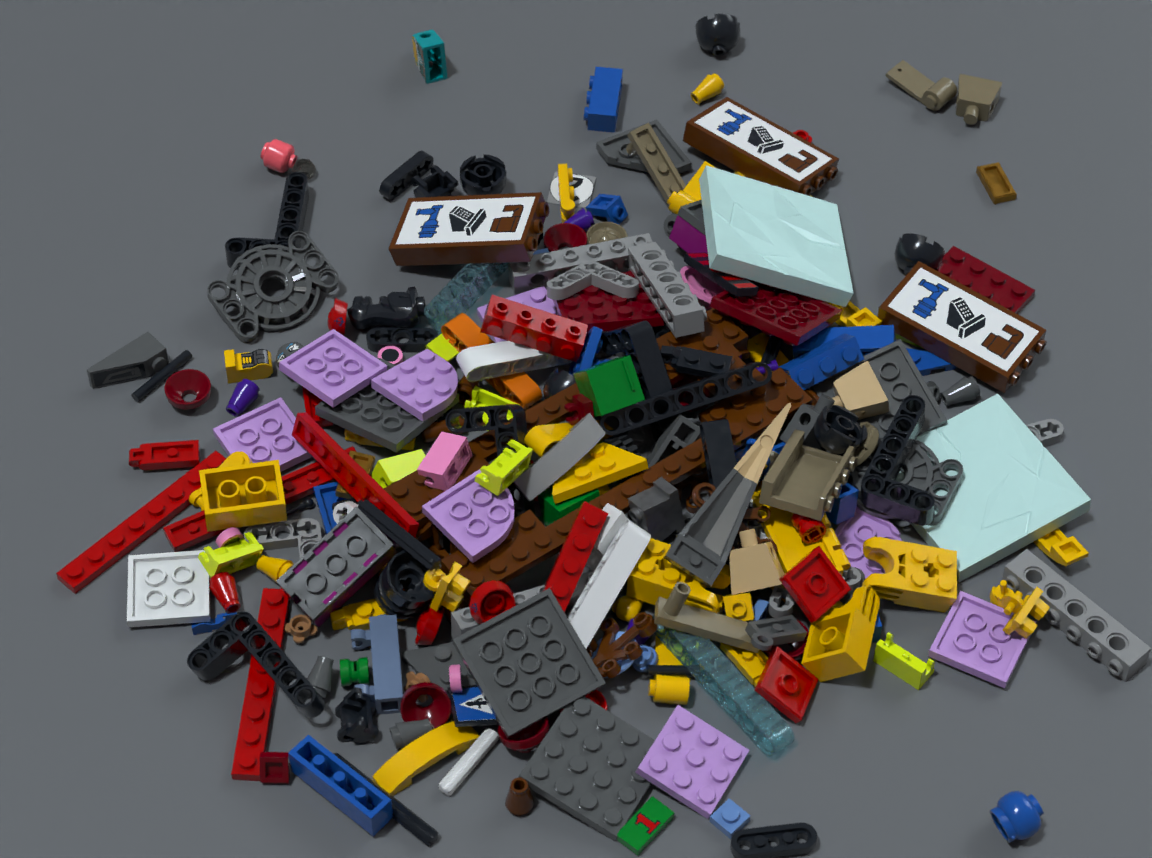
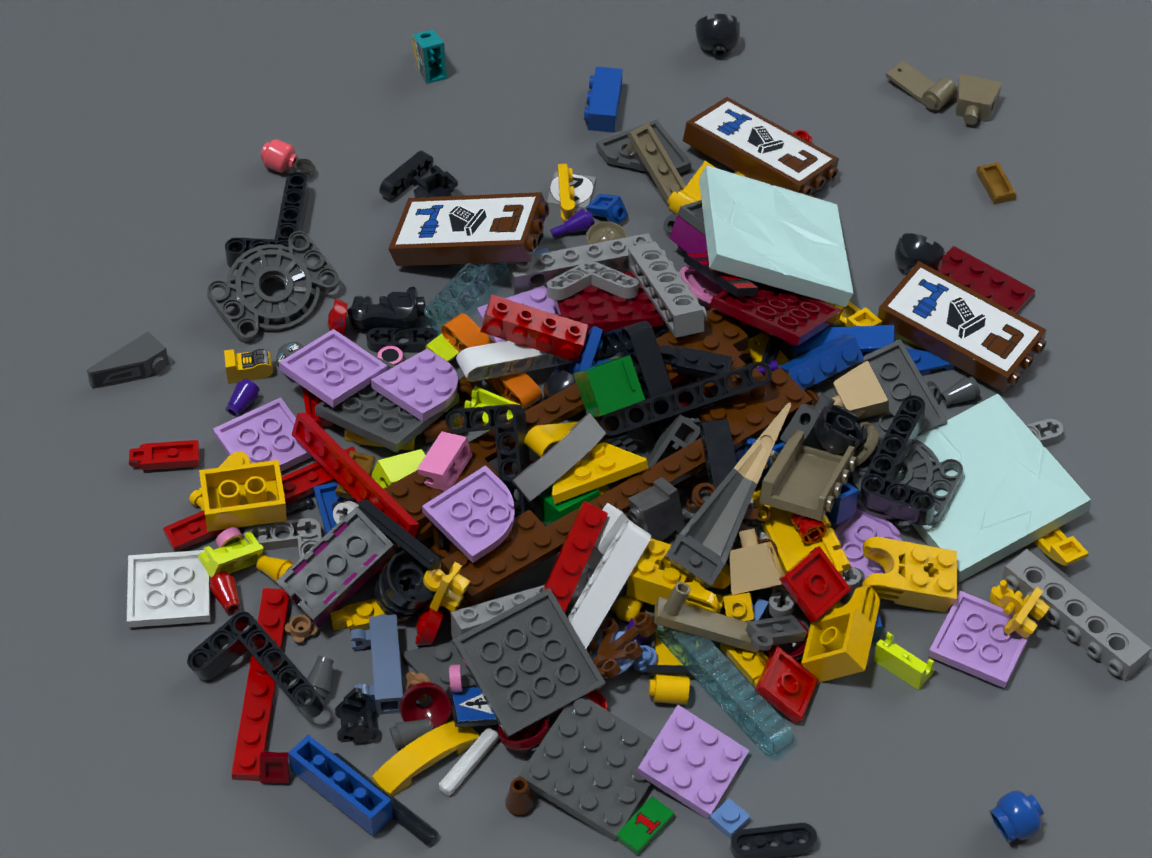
(135, 528): red plate -> none
(161, 375): black bar -> none
(187, 382): dark red piece -> none
(209, 626): blue piece -> none
(354, 671): green wheel -> none
(483, 175): black cylinder -> none
(490, 600): red hat -> none
(505, 468): neon yellow hinge -> none
(564, 236): dark red piece -> none
(581, 407): dark red tile -> none
(709, 87): yellow cone -> none

